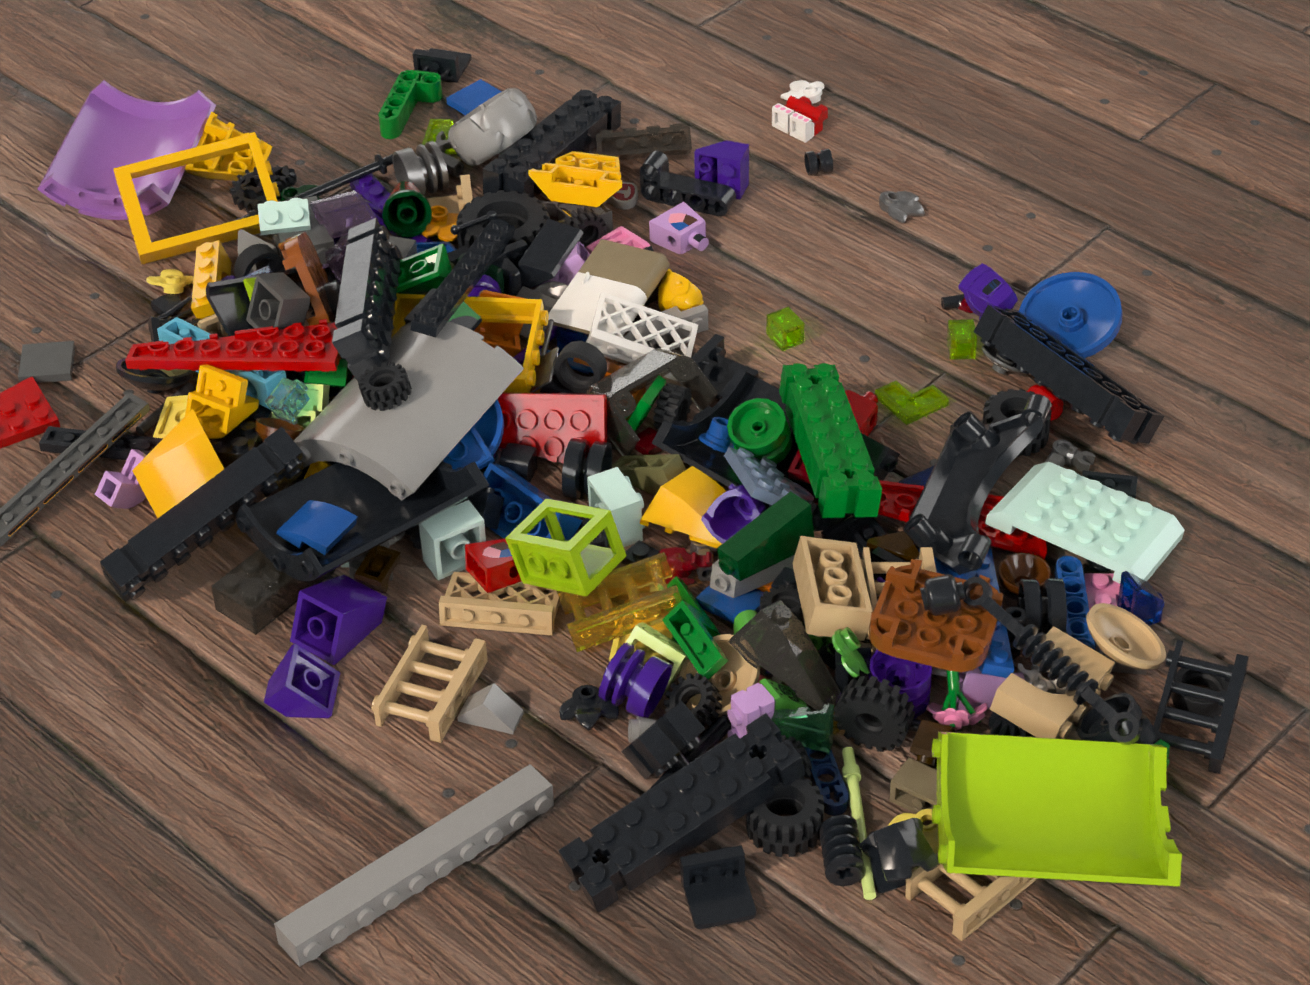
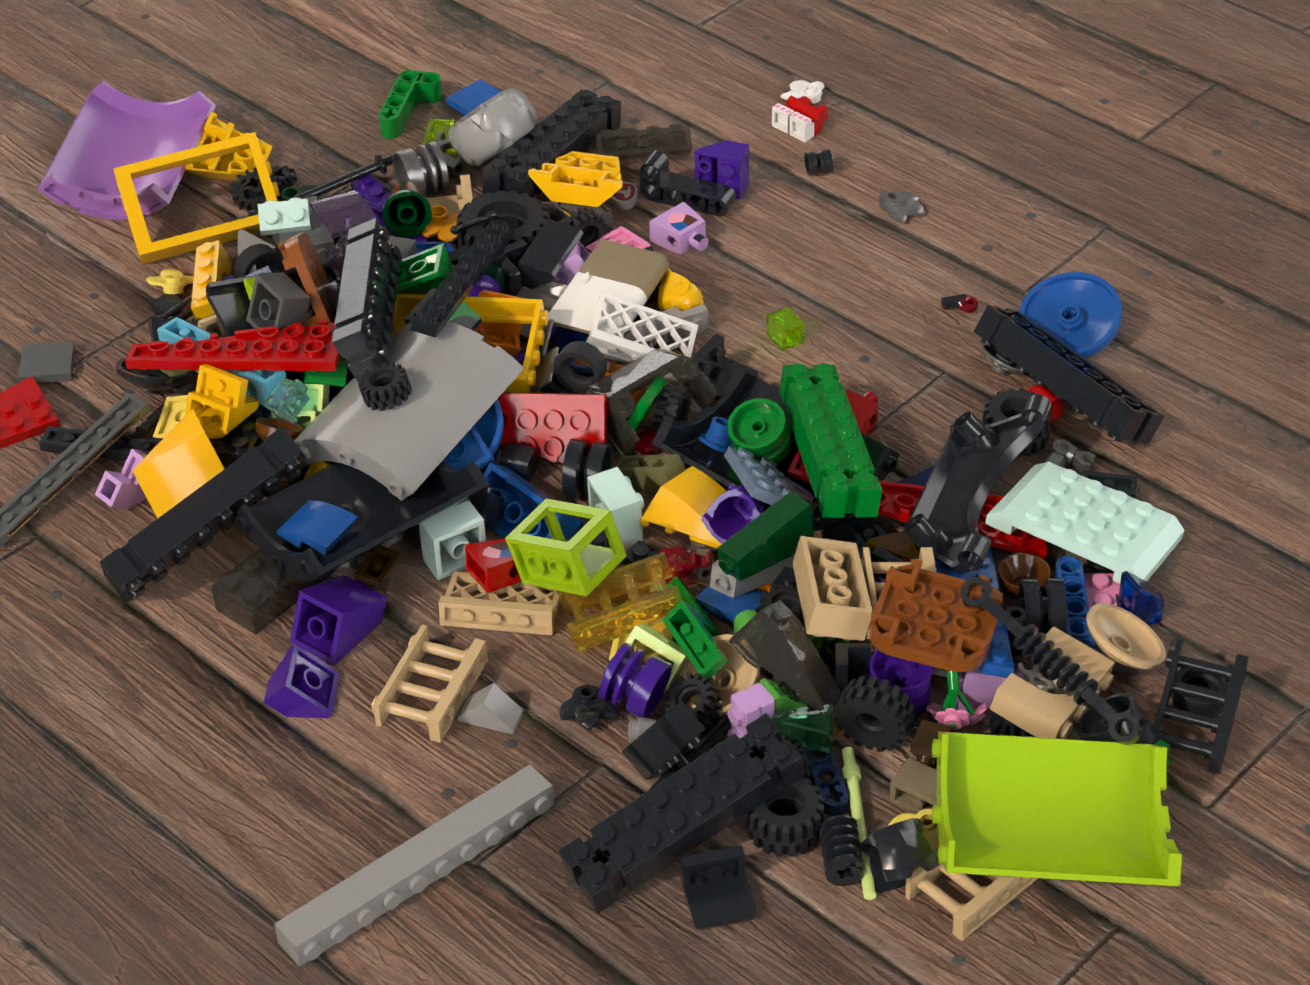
(446, 63): black bracket -> none
(846, 644): bright green plate -> none
(910, 406): clear neon green tile -> none
(942, 595): black head -> none
(961, 339): clear neon green brick -> none
(985, 287): dark purple helmet -> none

